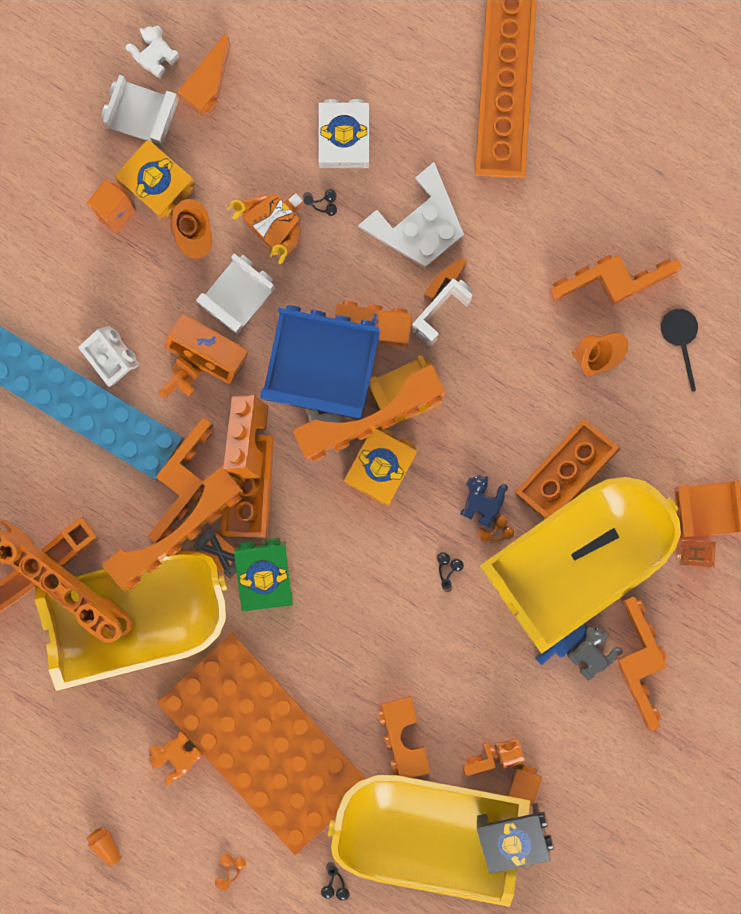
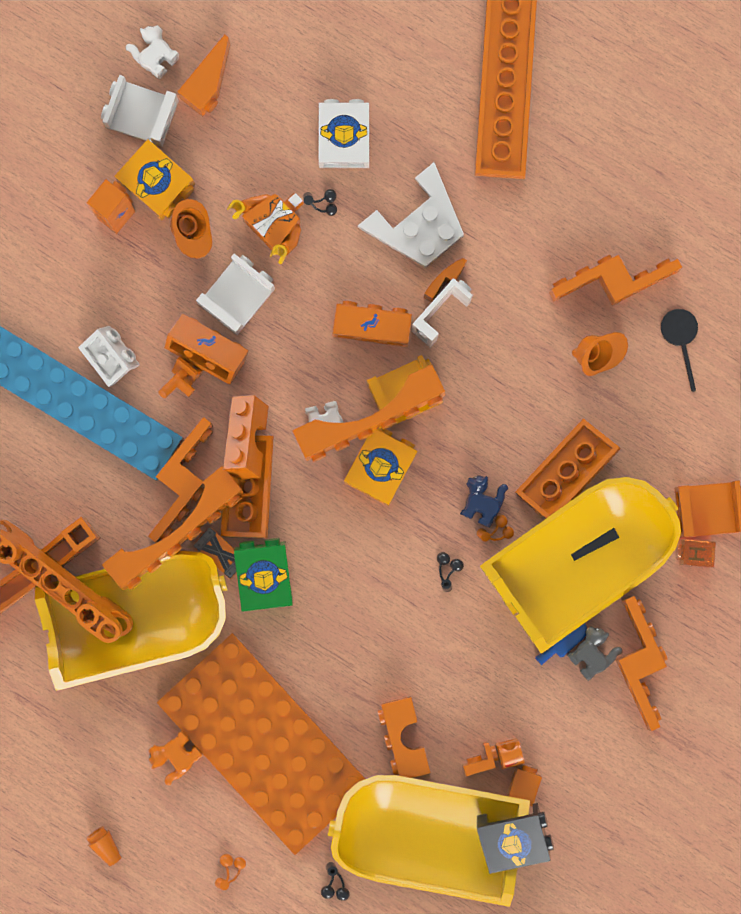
(321, 362): blue panel -> none

